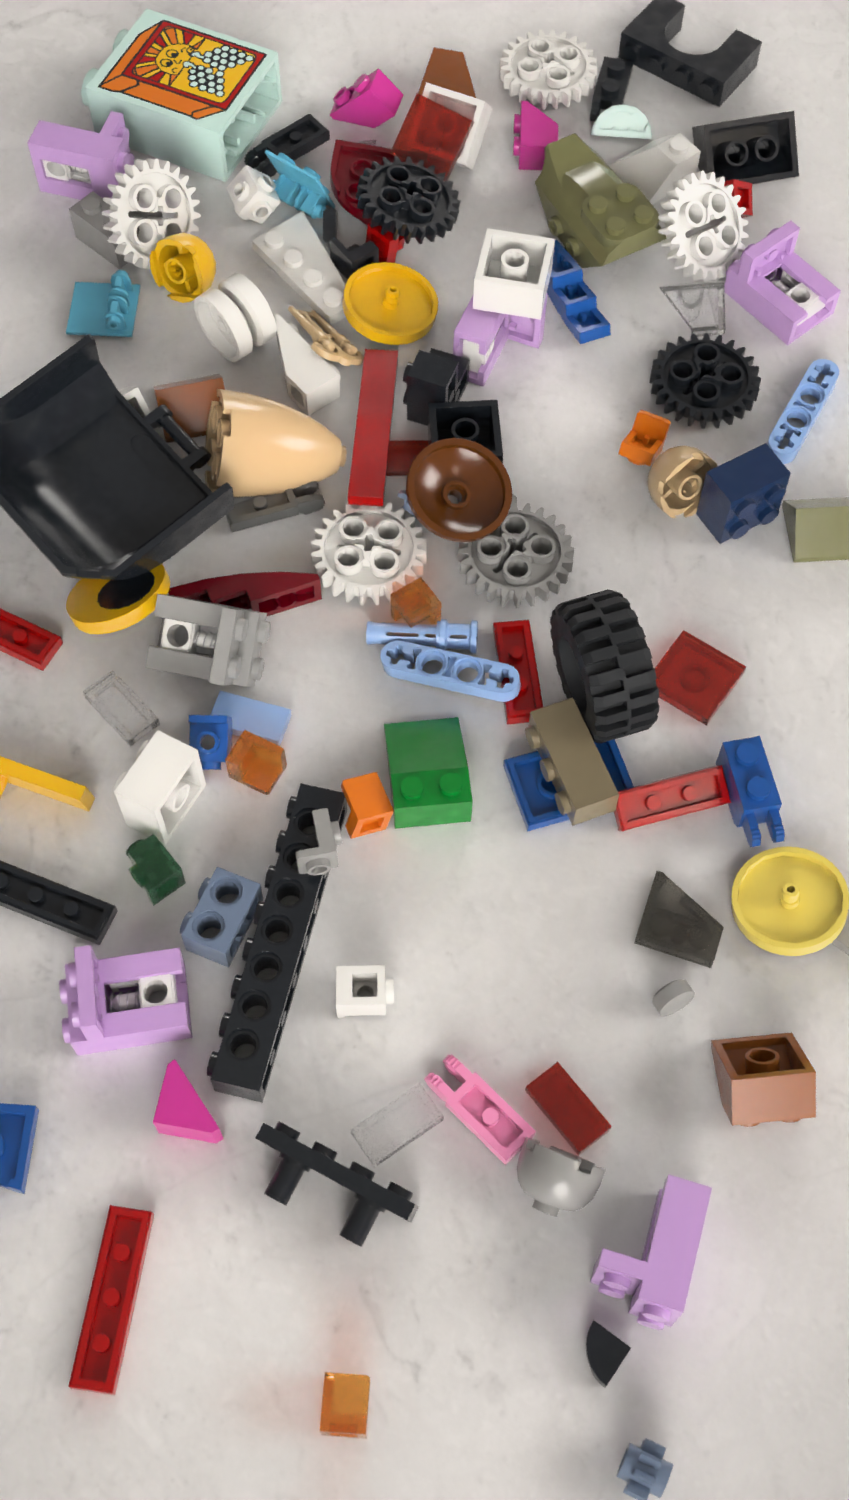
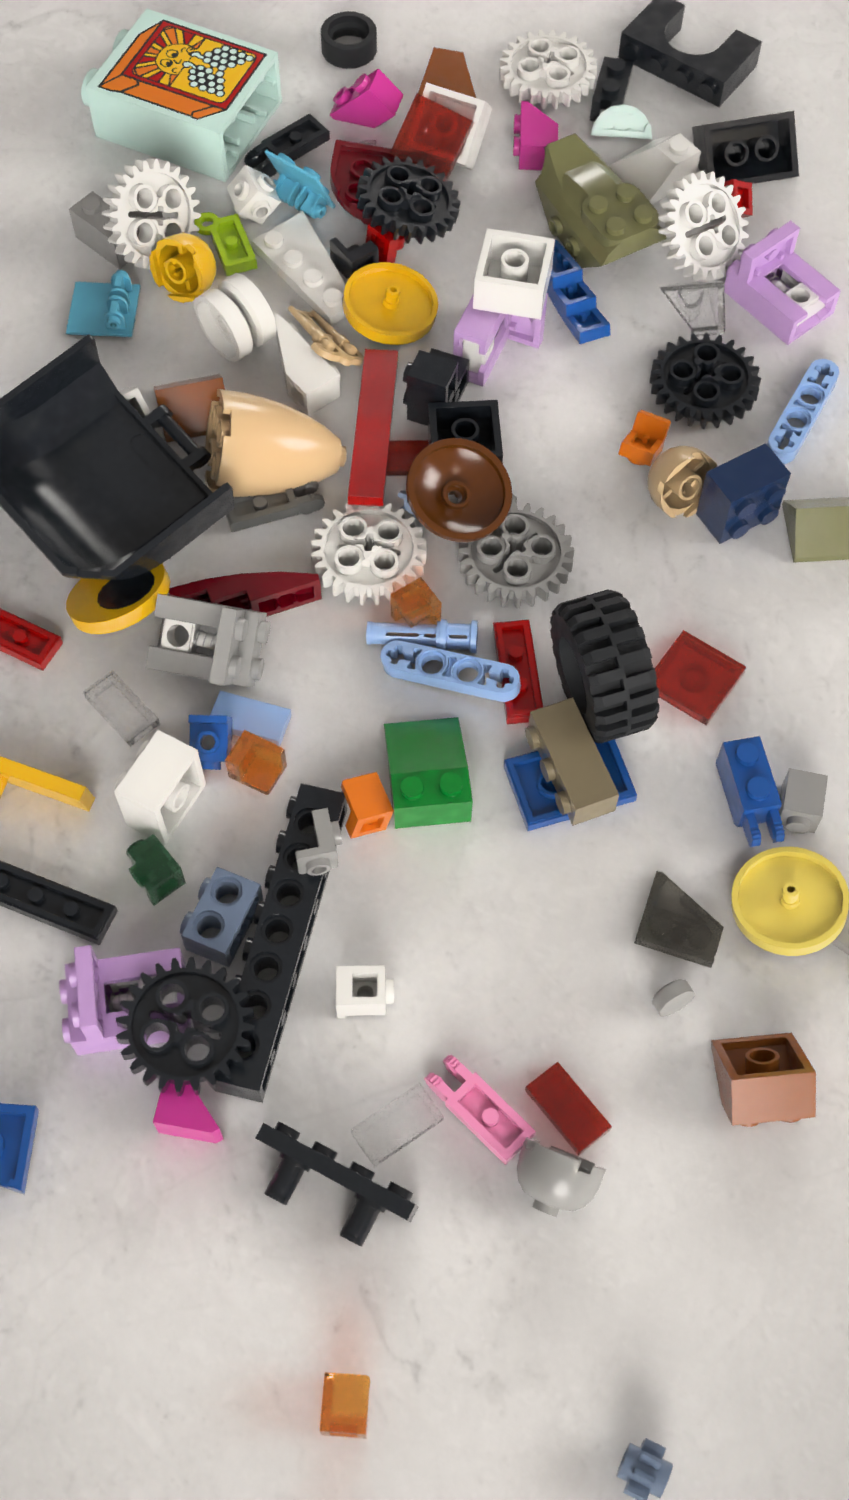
(78, 160): lavender brick -> none
(111, 1300): red tile -> none
(171, 1060): none -> black gear
(229, 241): none -> lime hinge
(330, 221): black tile -> none
(348, 24): none -> black tyre
(604, 1353): black tile -> none
(664, 1273): lavender brick -> none
(671, 797): tile -> none
(802, 800): none -> light grey brick

